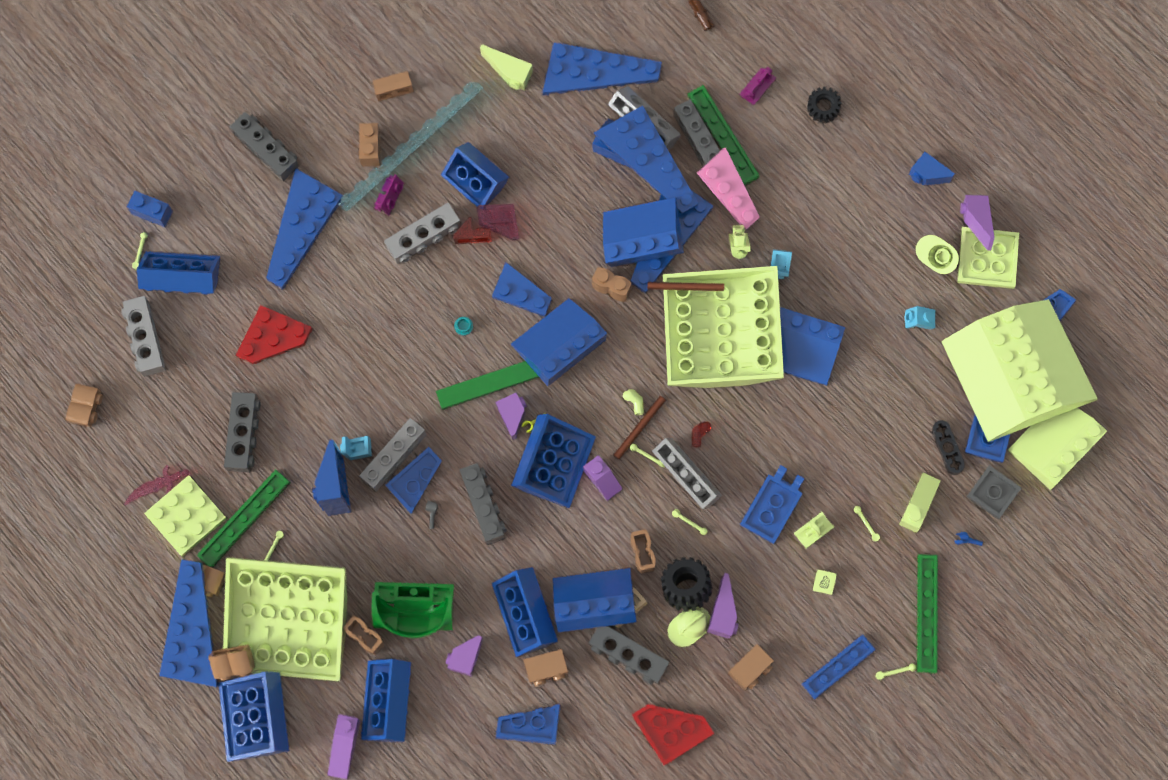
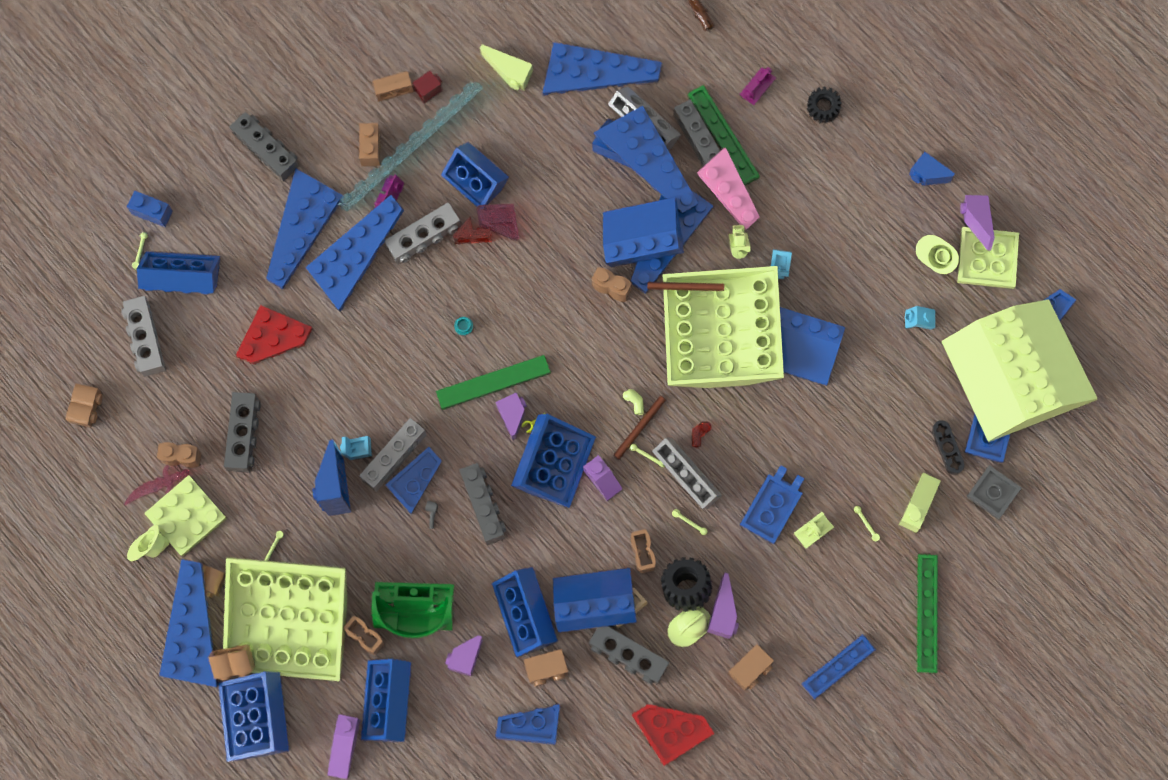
(148, 544): none -> yellowish green piece
(174, 455): none -> medium nougat brick
(243, 519): green tile -> none
(350, 256): none -> blue wing
(427, 86): none -> dark red brick
(520, 292): blue wing -> none
(559, 341): blue slope -> none
(824, 582): yellowish green slope -> none
(879, 675): yellowish green hinge -> none
(966, 539): blue hand -> none
(1056, 445): yellowish green slope -> none

